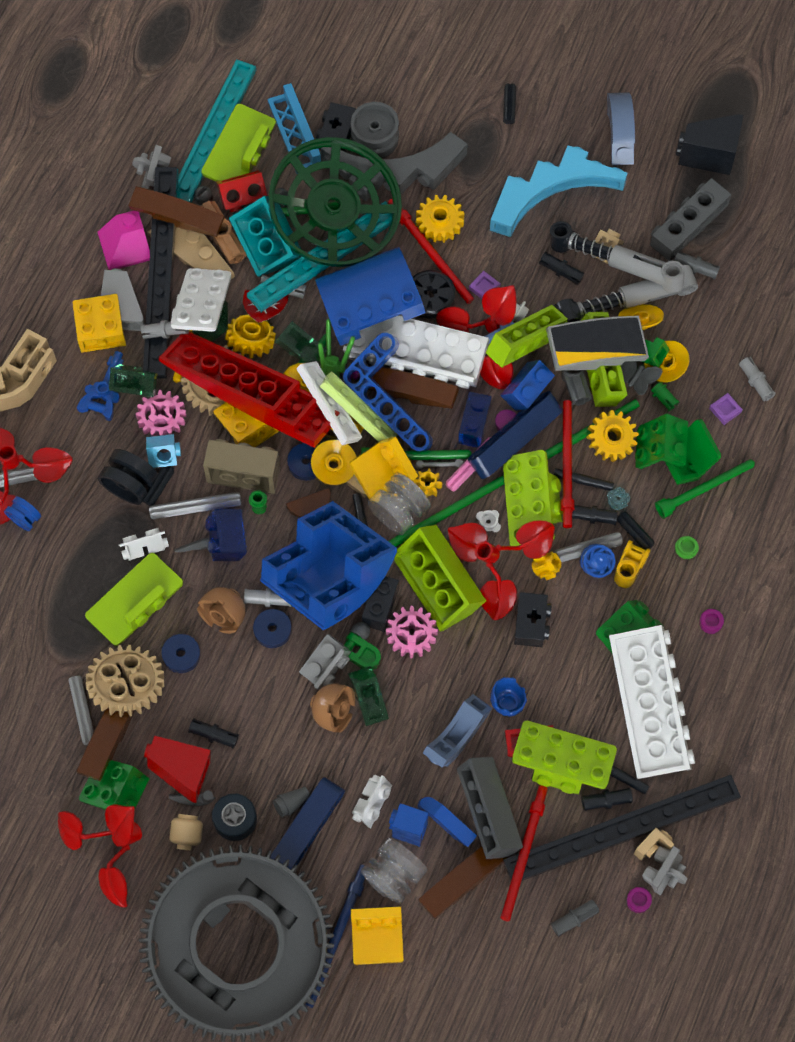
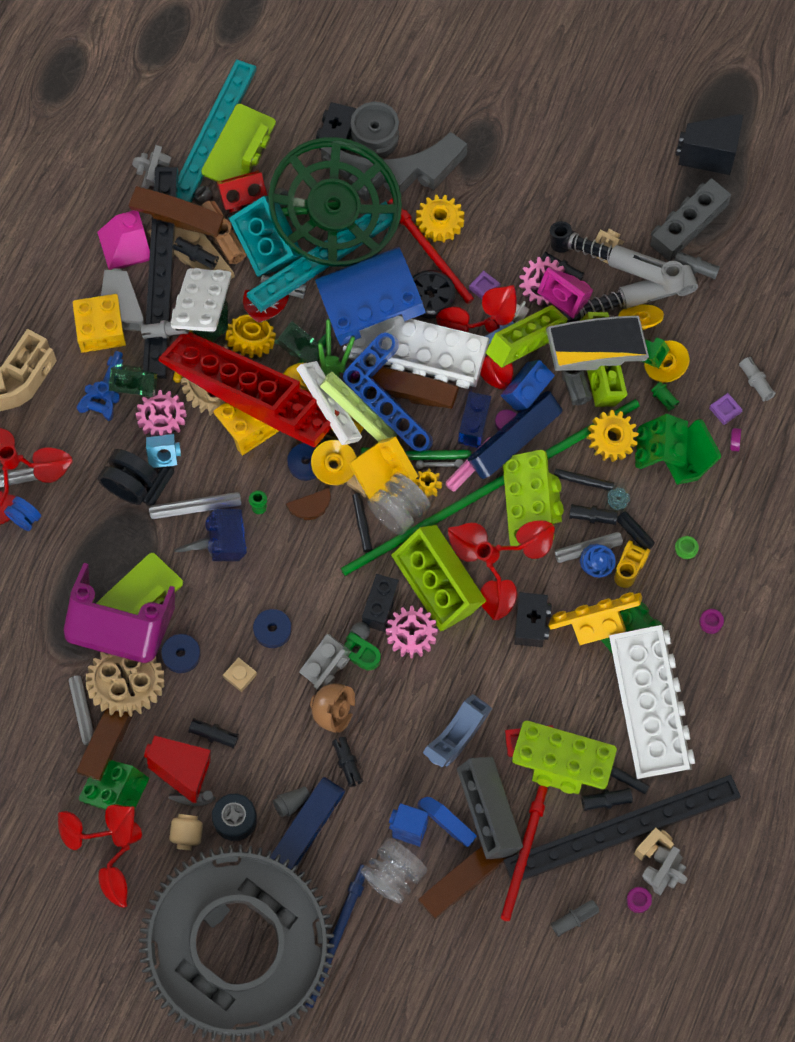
(116, 630): none -> magenta windscreen
(134, 545): white hinge -> none
(196, 253): none -> black pin
(223, 608): medium nougat cylinder -> none
(240, 674): none -> tan plate
(242, 466): dark tan brick -> none
(264, 597): light grey pin -> none
(297, 115): dark azure fence -> none
(329, 566): blue slope -> none
(347, 761): none -> black pin
(368, 695): clear green arch -> none
(368, 810): white hinge -> none
(377, 935): yellow bracket -> none
(489, 515): white plate -> none
(508, 697): blue hair -> none
(509, 103): black axle -> none
(533, 283): none -> bright pink gear
(547, 179): medium azure arch -> none
(547, 566): yellow gear -> none
(564, 291): none -> dark pink slope
(567, 504): red bar -> none
(597, 621): none -> yellow bracket
(622, 128): sand blue arch -> none
(638, 377): dark grey piece -> none
(666, 506): green piece -> none
(735, 439): none -> magenta tile

